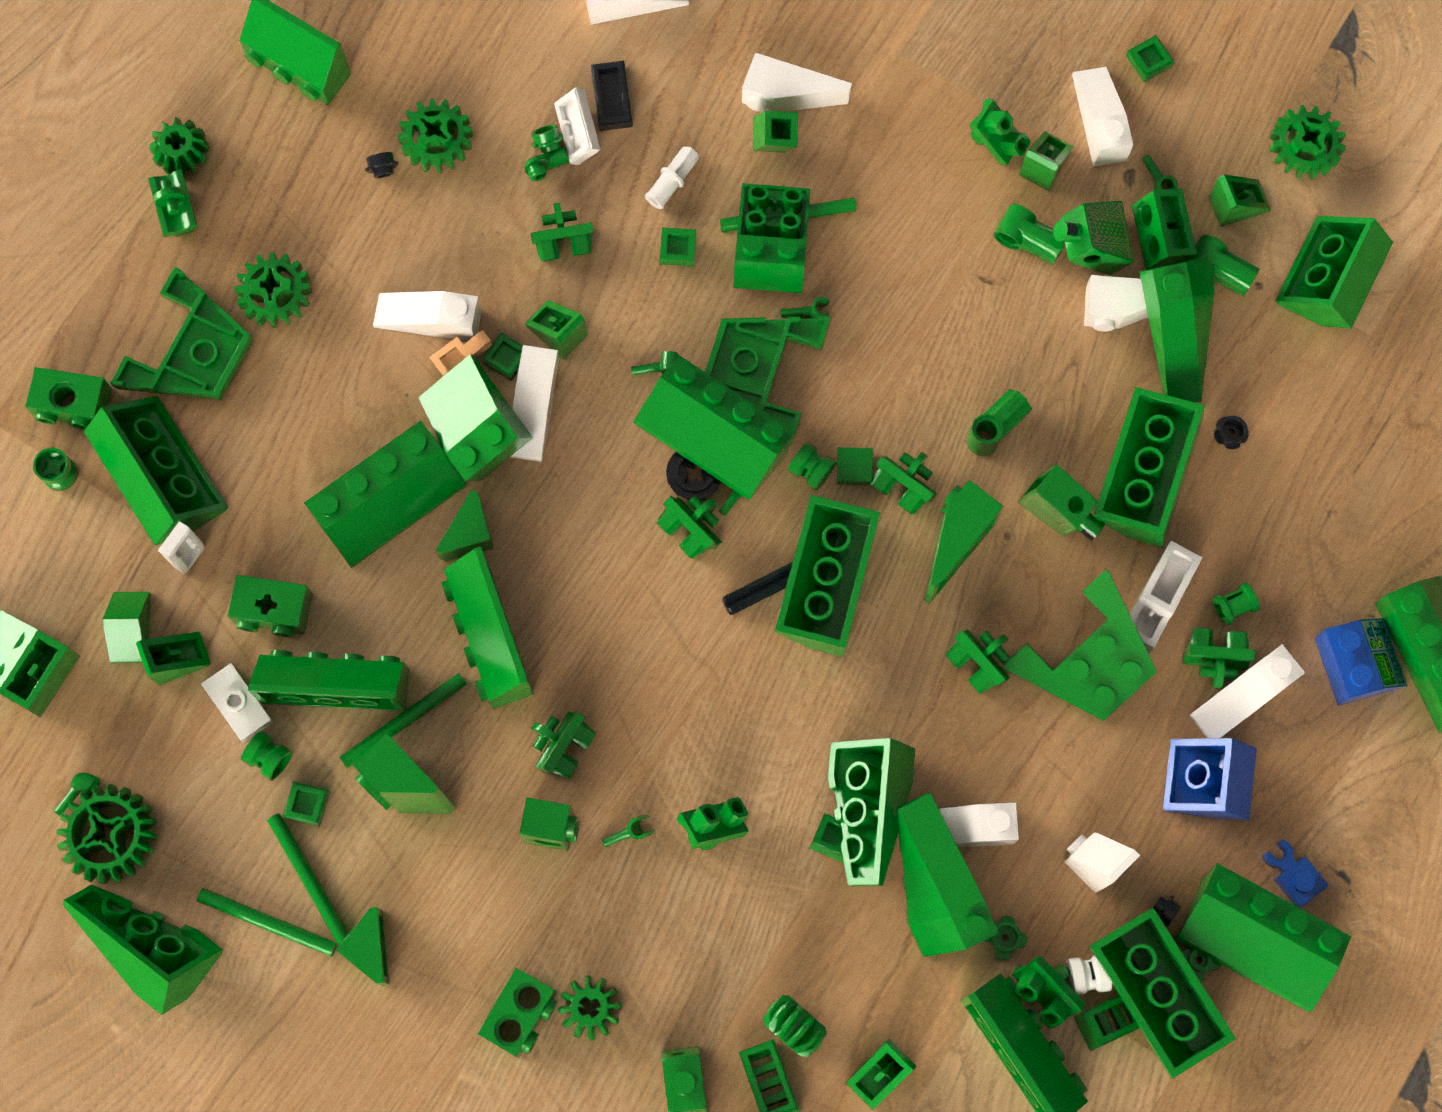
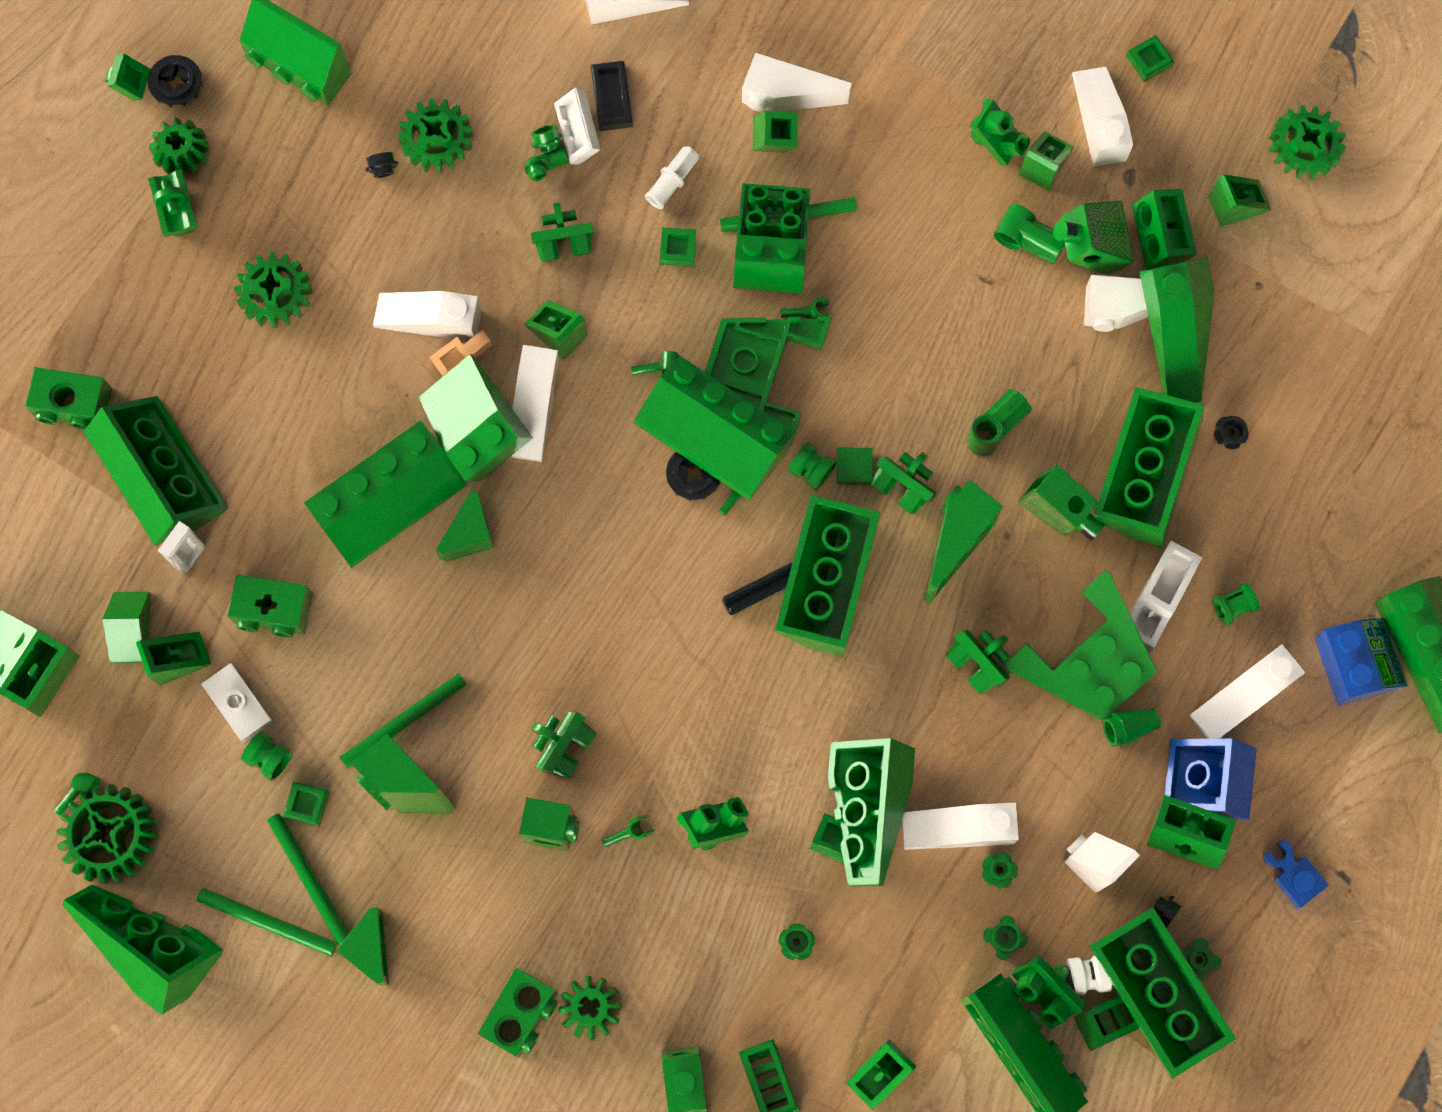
(49, 463): green wheel -> none
(128, 77): none -> green tile
(165, 71): none -> black gear
(200, 357): green wing -> none
(330, 682): green slope -> none
(487, 630): green slope -> none
(504, 356): green tile -> none
(679, 513): green hips -> none
(794, 1026): green gear -> none
(806, 938): none -> green plate
(941, 894): green wedge -> none
(1003, 879): none -> green plate
(1129, 726): none -> green cone
(1158, 177): green hand -> none
(1191, 832): none -> green brick
(1218, 661): green hips -> none
(1224, 266): green piece -> none
(1263, 937): green slope -> none
(1335, 270): green slope -> none

